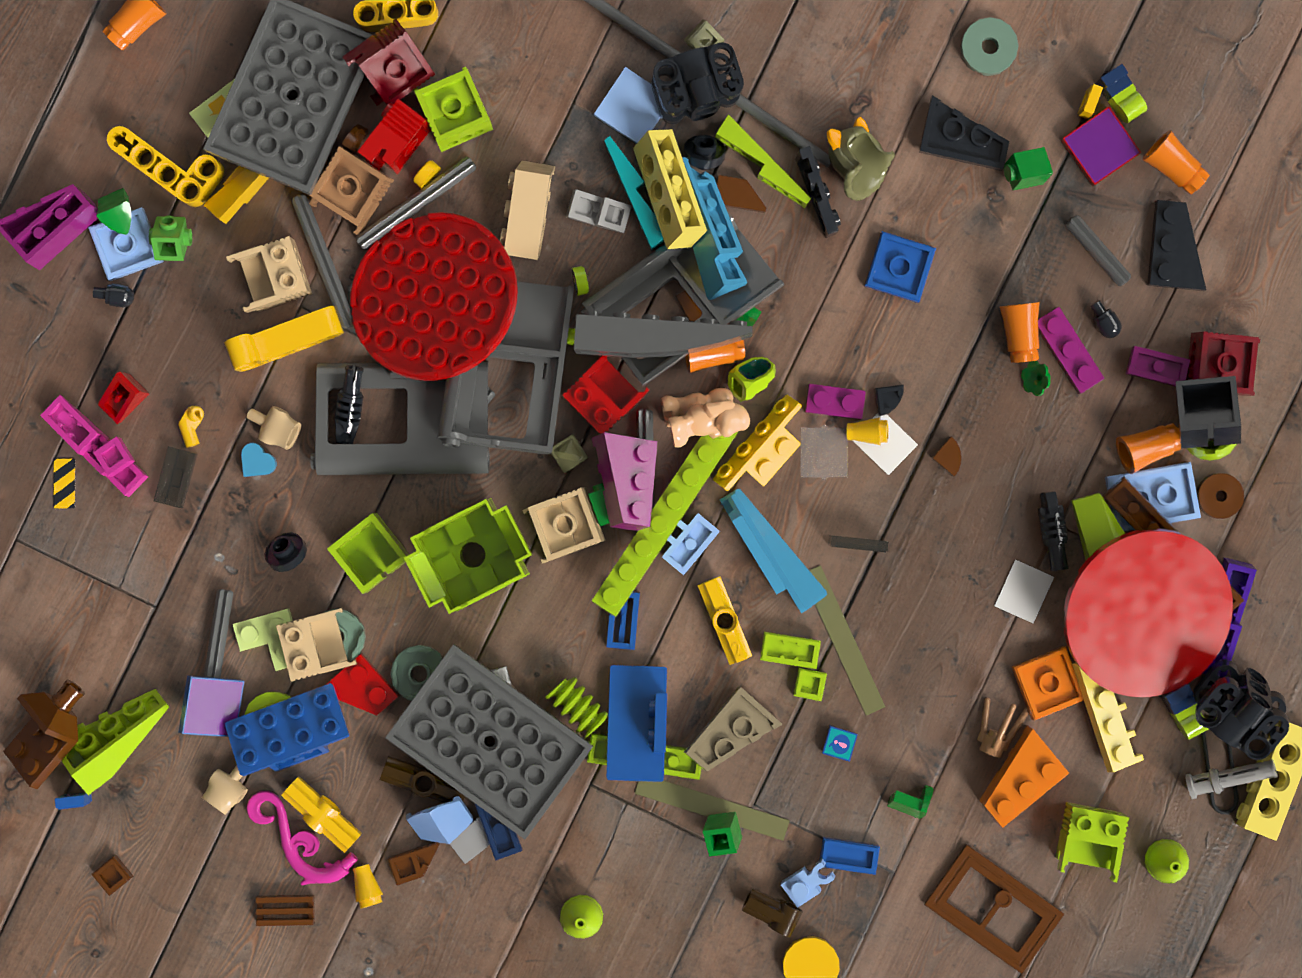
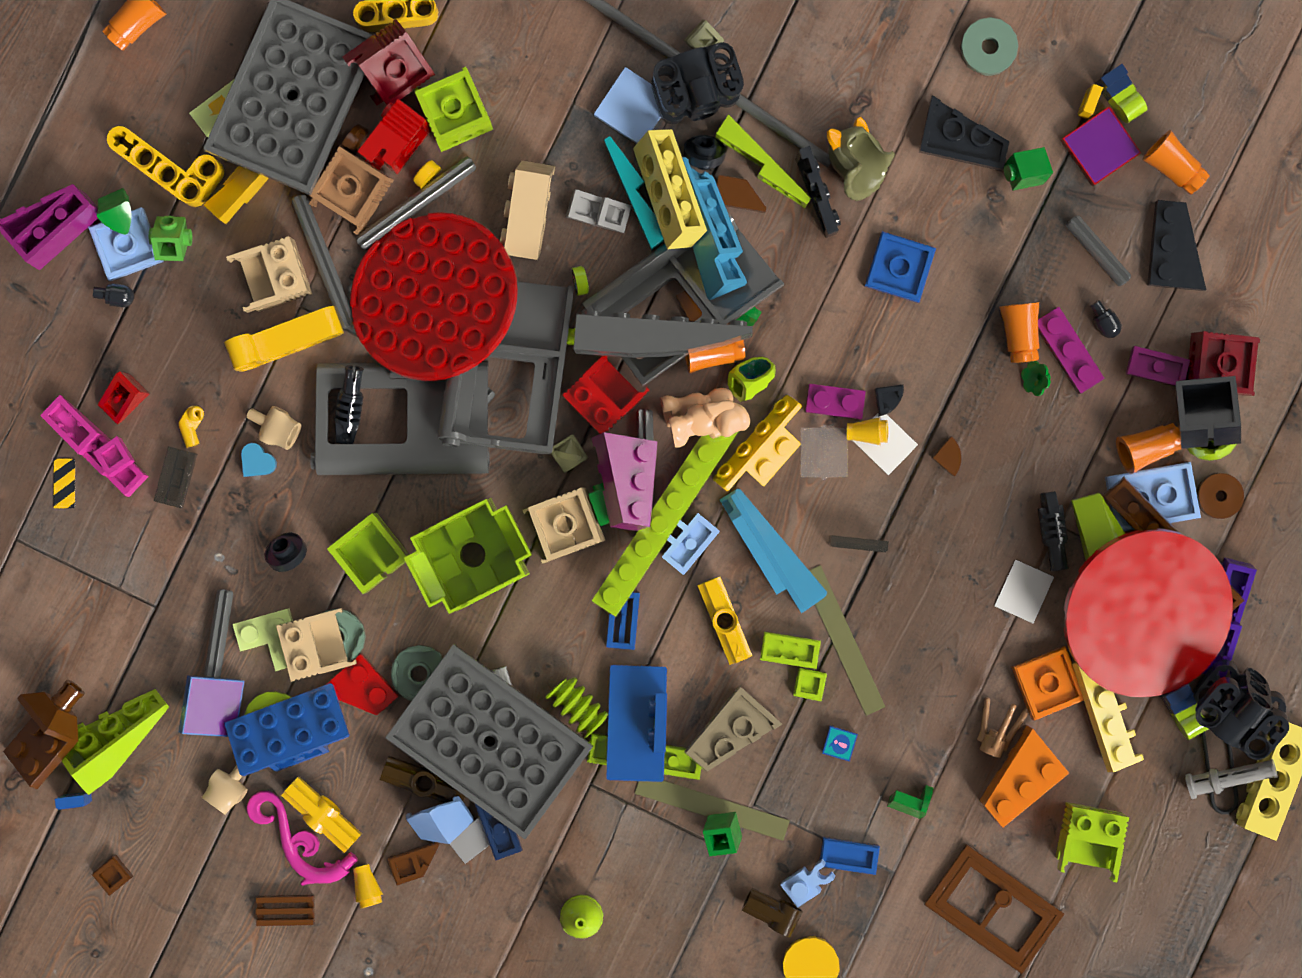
(1167, 861): lime helmet -> none

